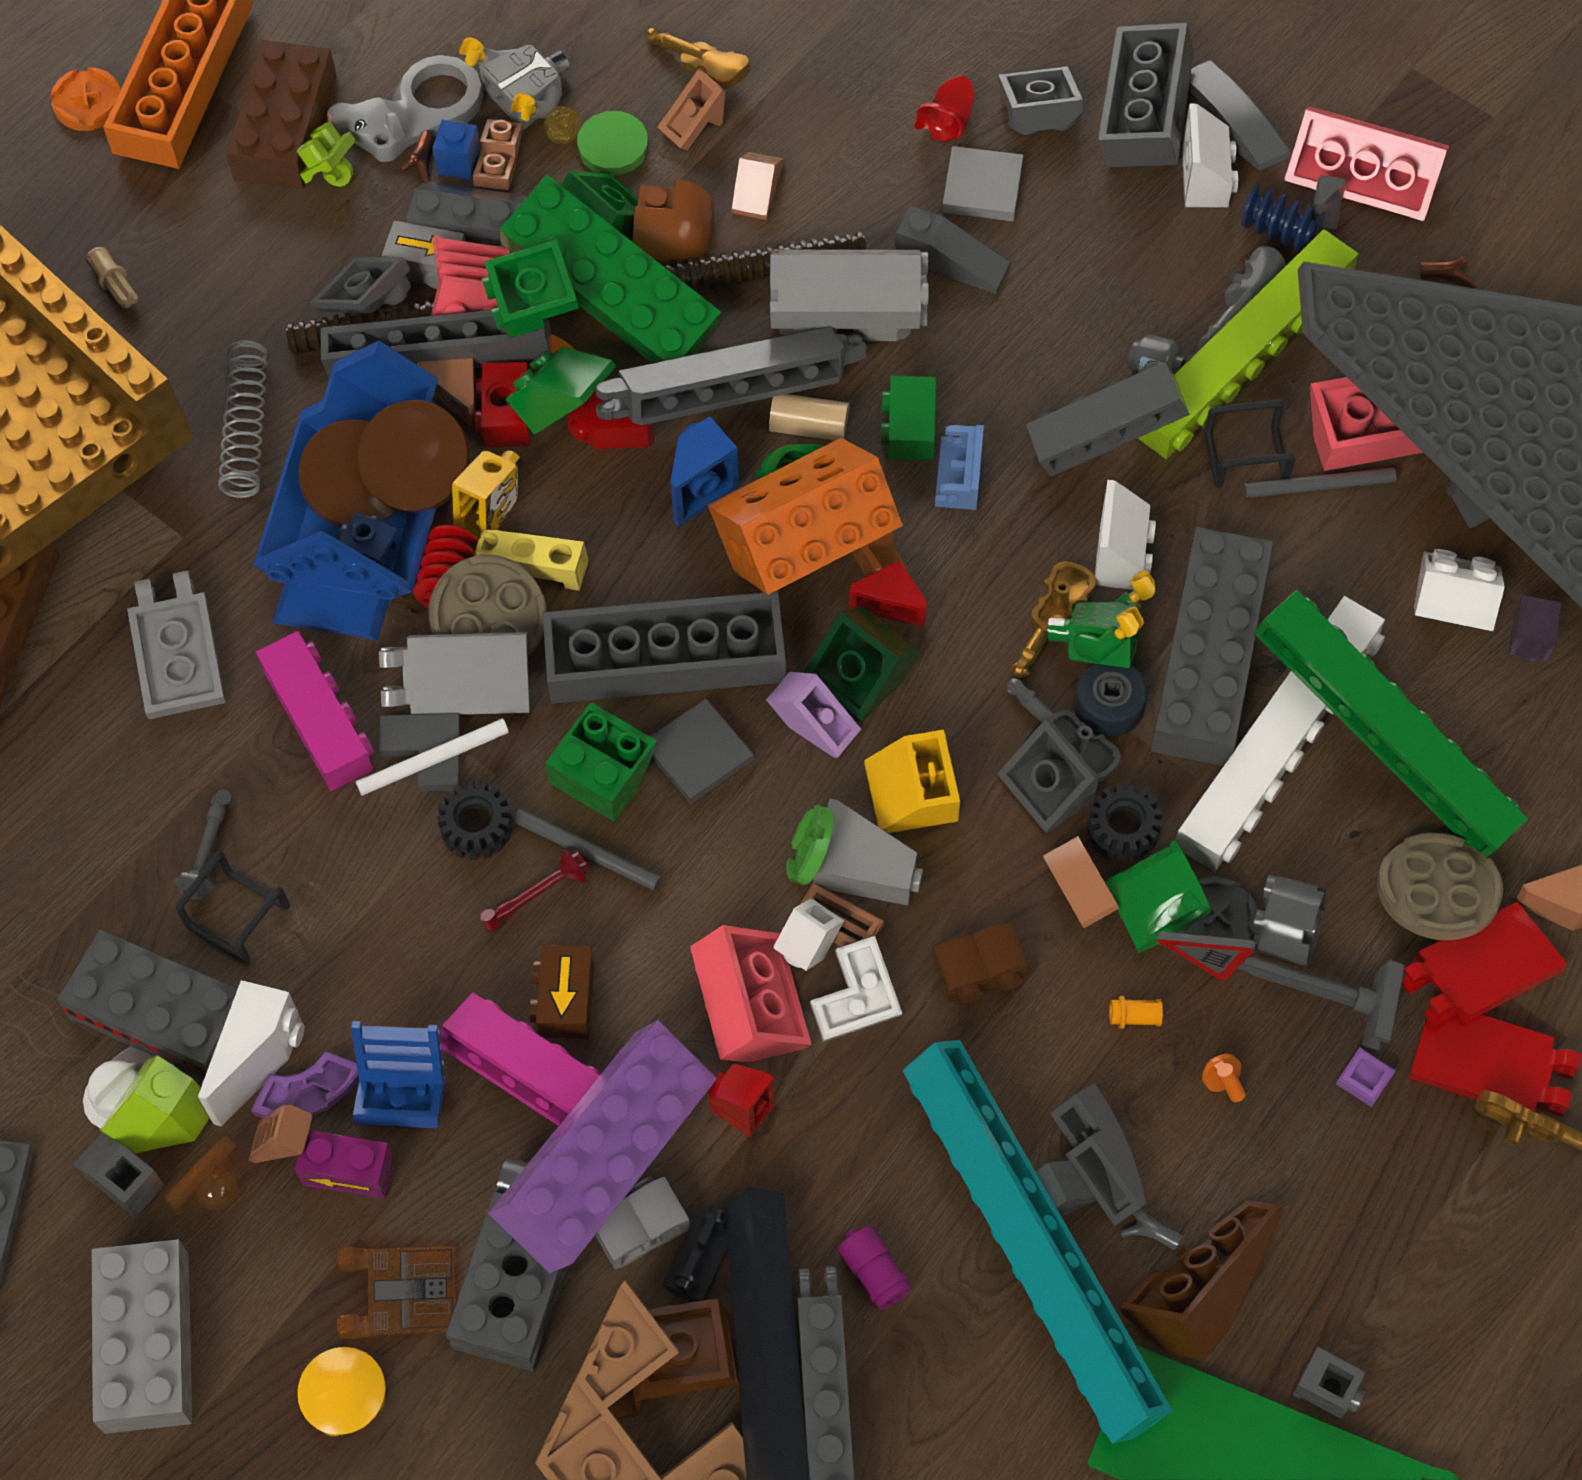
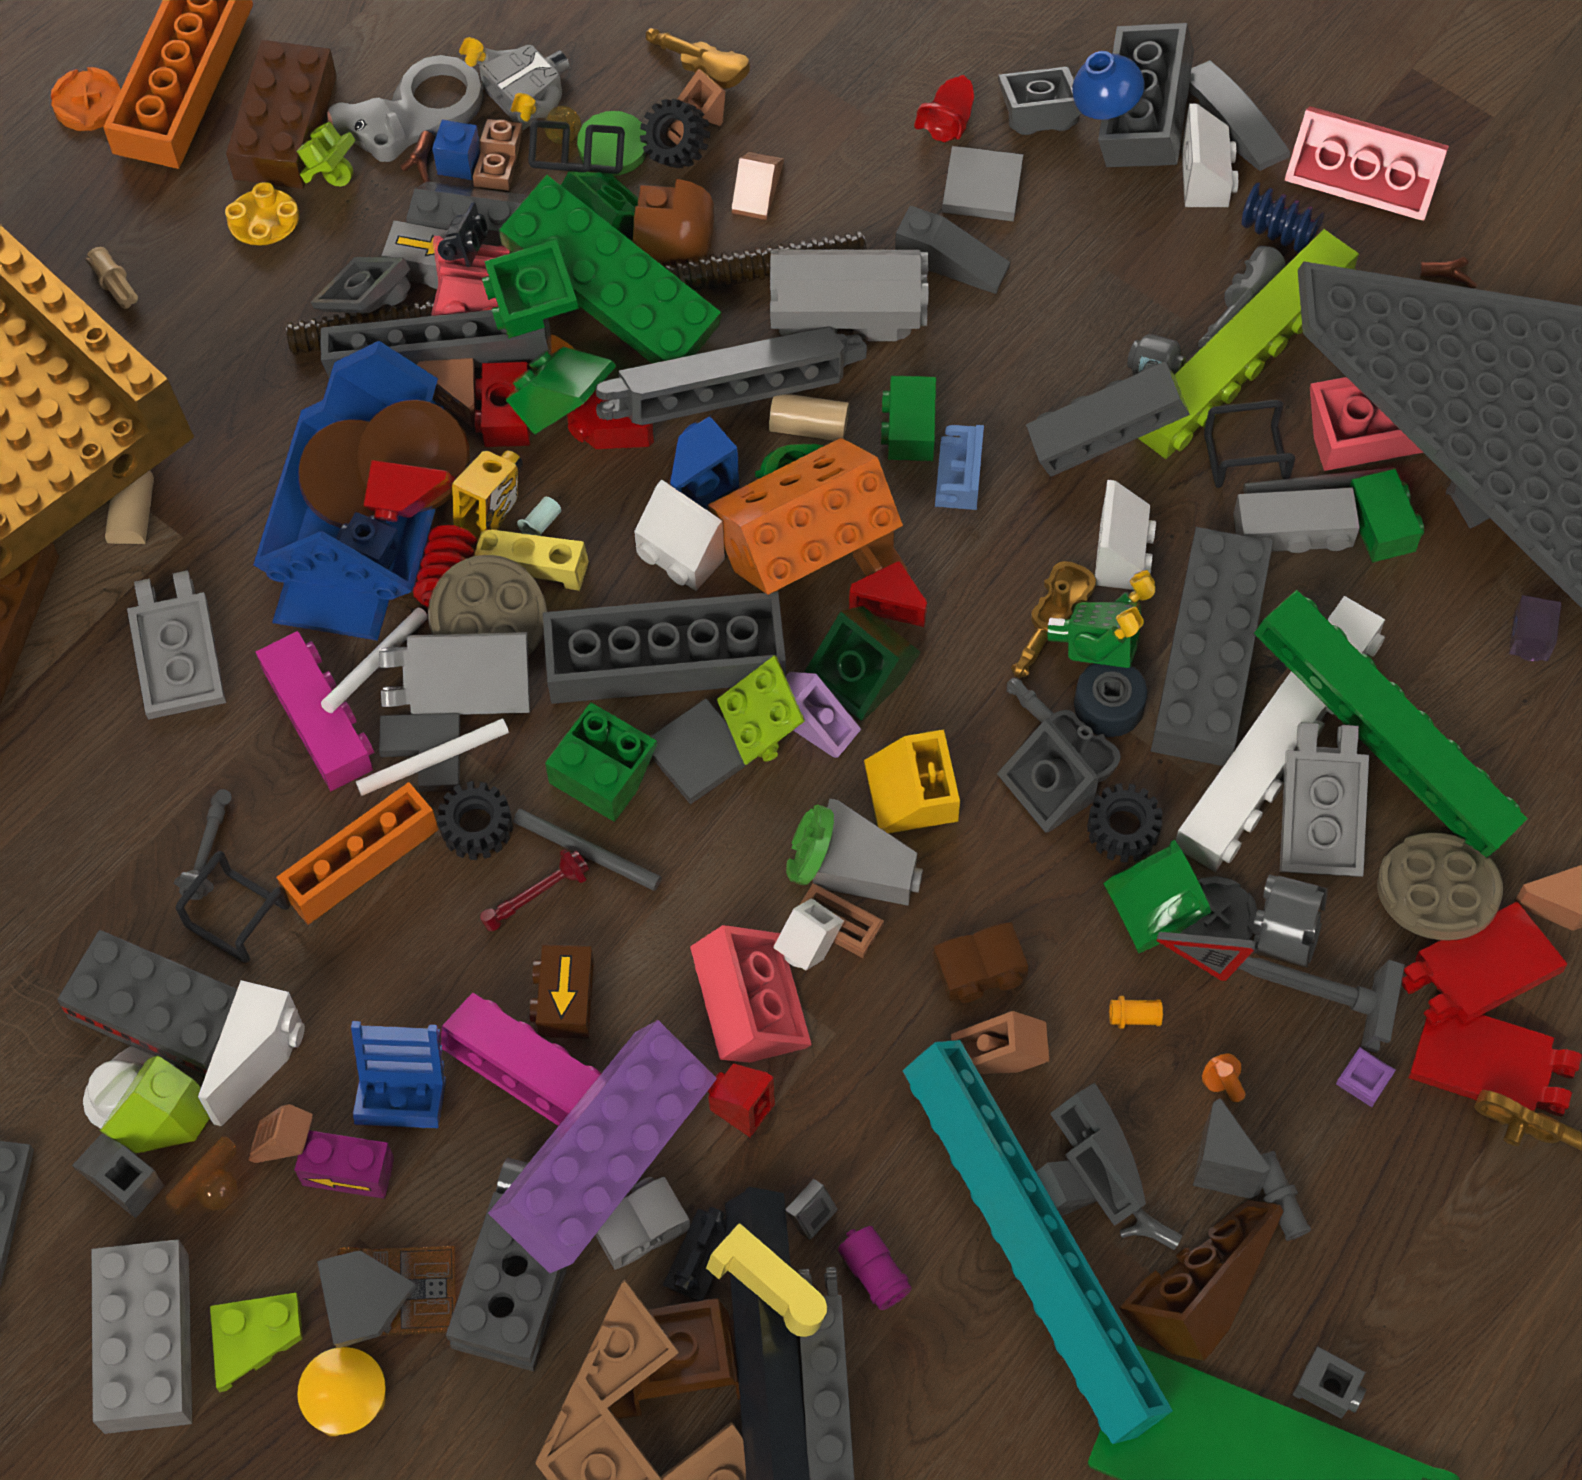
(130, 512): none -> tan brick
(235, 474): light grey piece -> none
(251, 1333): none -> lime wing
(262, 215): none -> yellow dish
(312, 1089): medium lavender tile -> none
(358, 853): none -> orange brick
(361, 1296): none -> dark grey slope
(371, 662): none -> white bar
(403, 489): none -> red slope
(464, 236): none -> black hinge
(540, 517): none -> light aqua piece
(576, 167): none -> black piece
(657, 130): none -> black tyre
(680, 537): none -> white slope
(761, 711): none -> lime hinge
(770, 1280): none -> light yellow leg
(811, 1209): none -> dark grey tile
(868, 996): white tile -> none
(1006, 1043): none -> nougat slope
(1080, 882): nougat slope -> none
(1107, 85): none -> blue piece
(1228, 1157): none -> dark grey slope
(1281, 1193): none -> dark grey pin
(1299, 519): none -> light grey brick
(1324, 805): none -> light grey tile
(1328, 199): dark grey slope -> none
(1386, 515): none -> green brick
(1459, 589): white slope -> none

